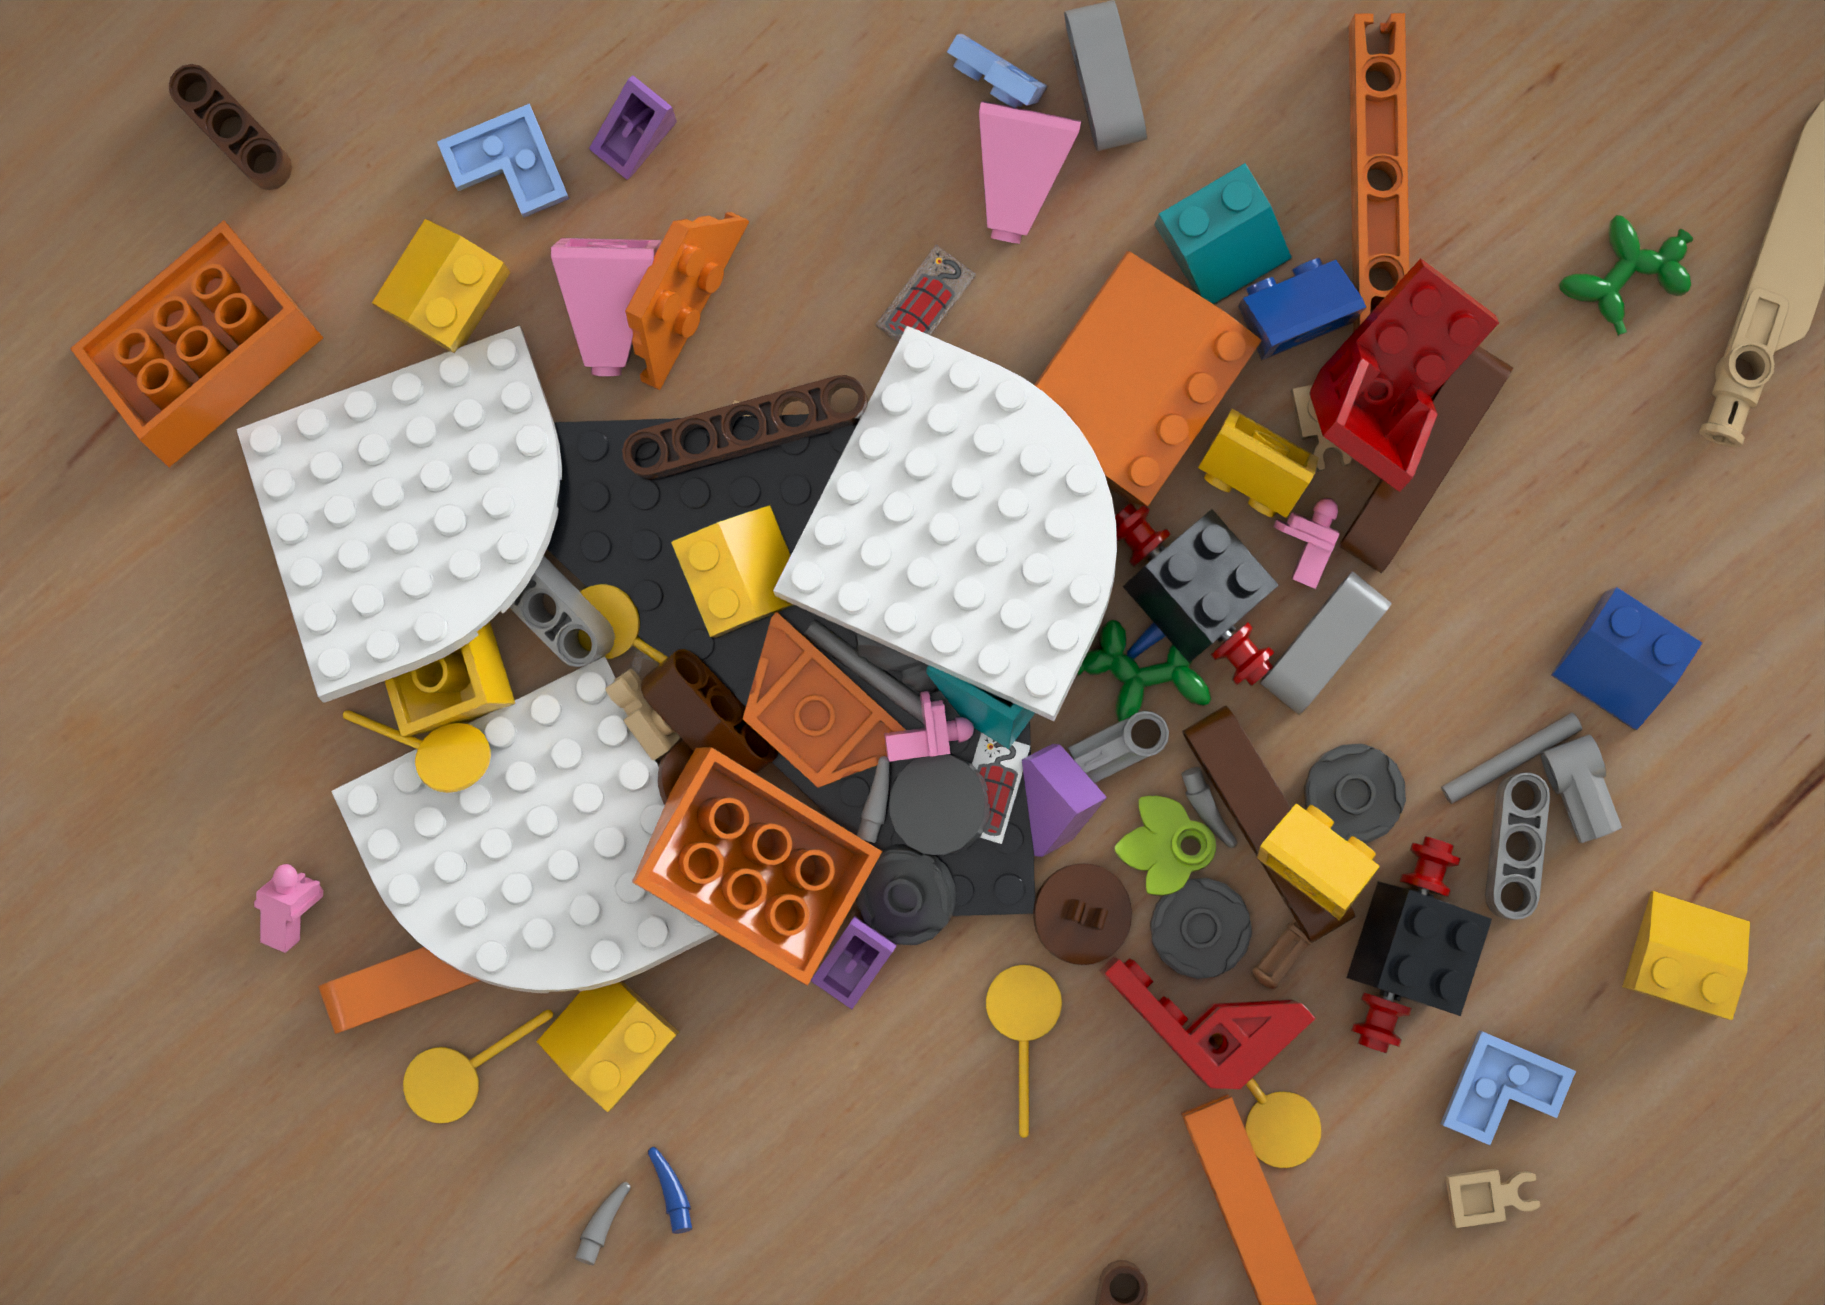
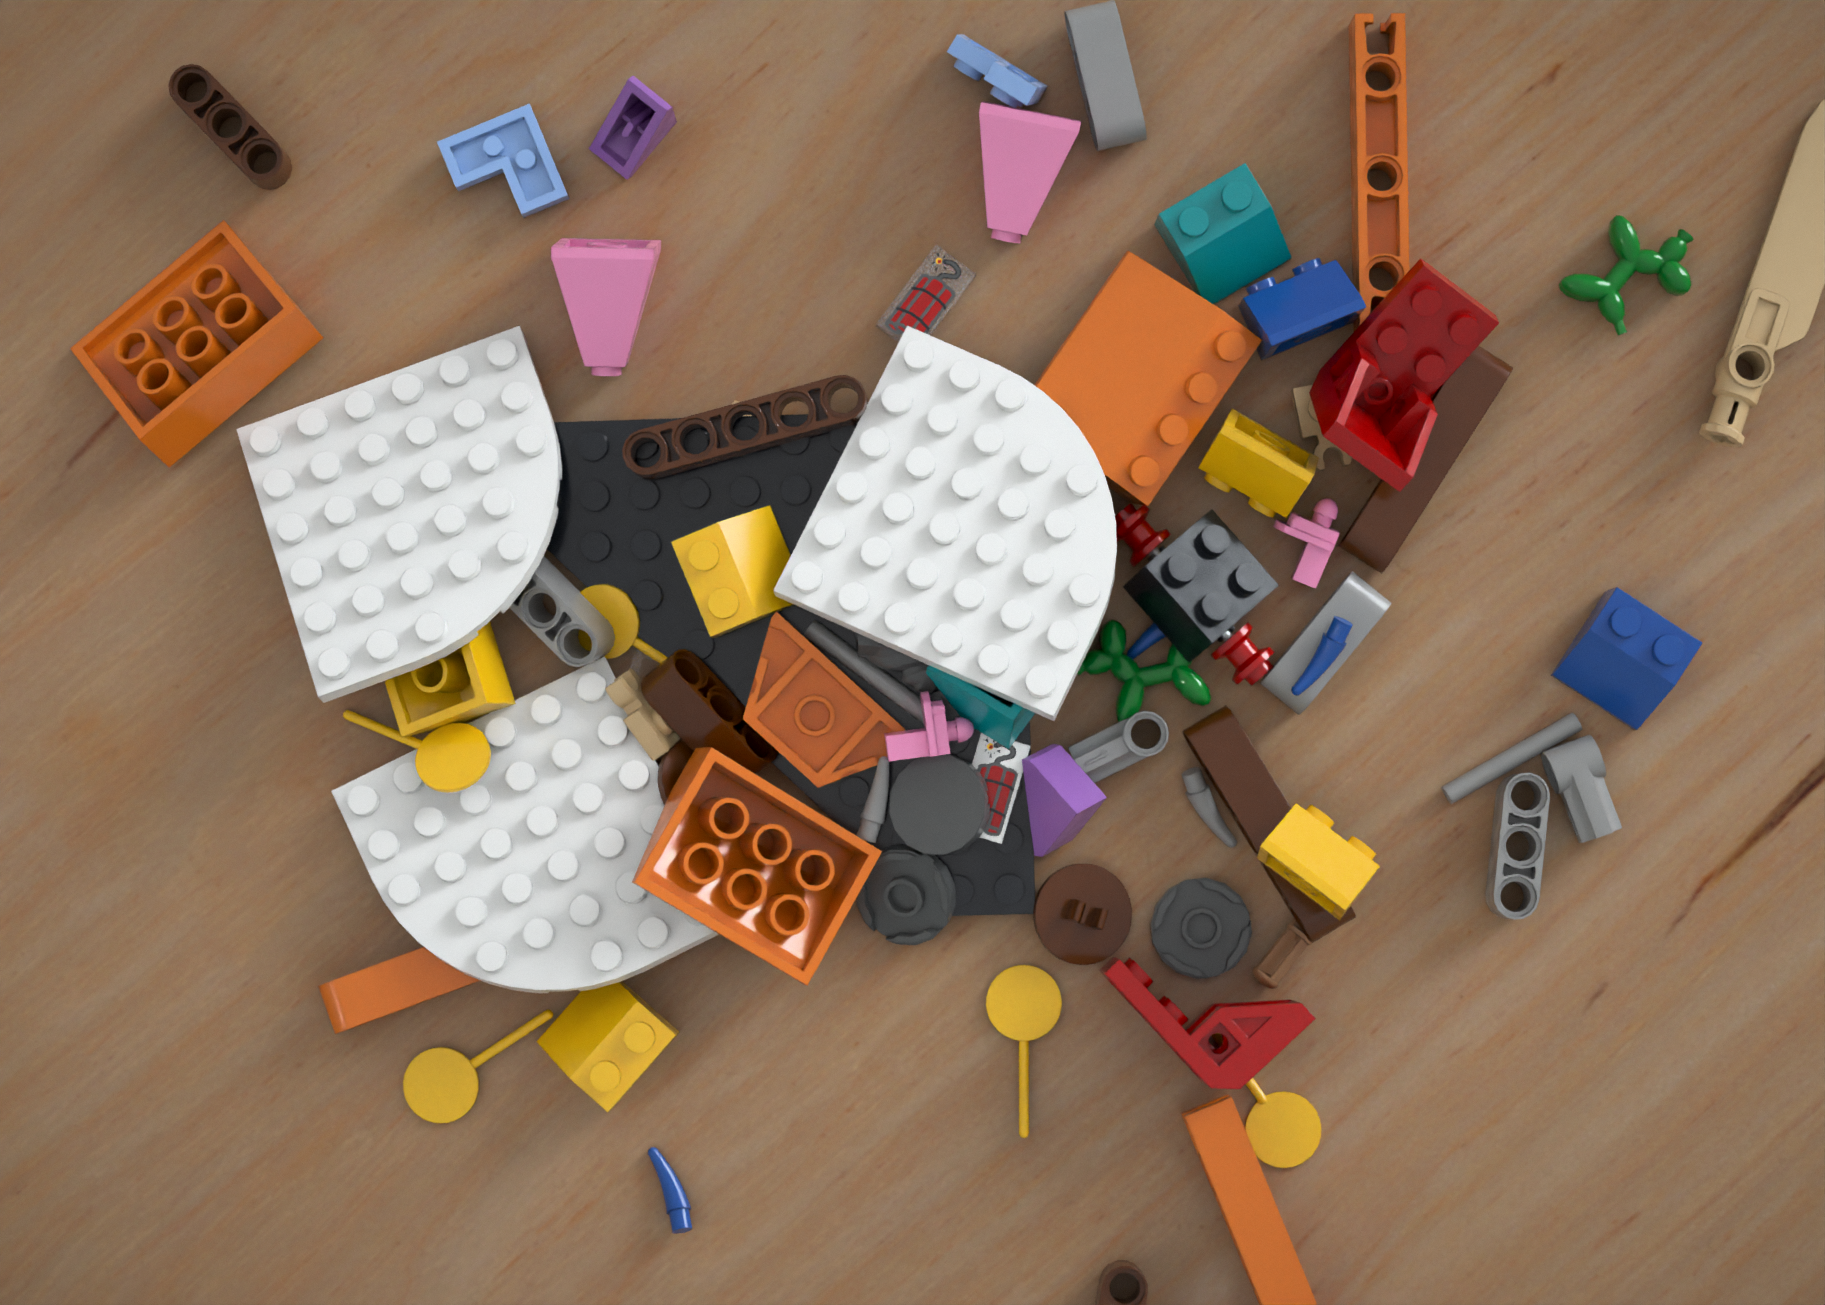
(282, 904): bright pink piece -> none
(442, 286): yellow slope -> none
(597, 1229): light grey helmet -> none
(677, 288): orange wing -> none
(853, 962): medium lavender slope -> none
(1158, 845): lime plate -> none
(1326, 653): none -> blue helmet
(1357, 790): dark grey tile -> none
(1415, 947): black brick -> none
(1481, 1197): tan plate -> none
(1500, 1073): light blue plate -> none
(1690, 956): yellow slope -> none

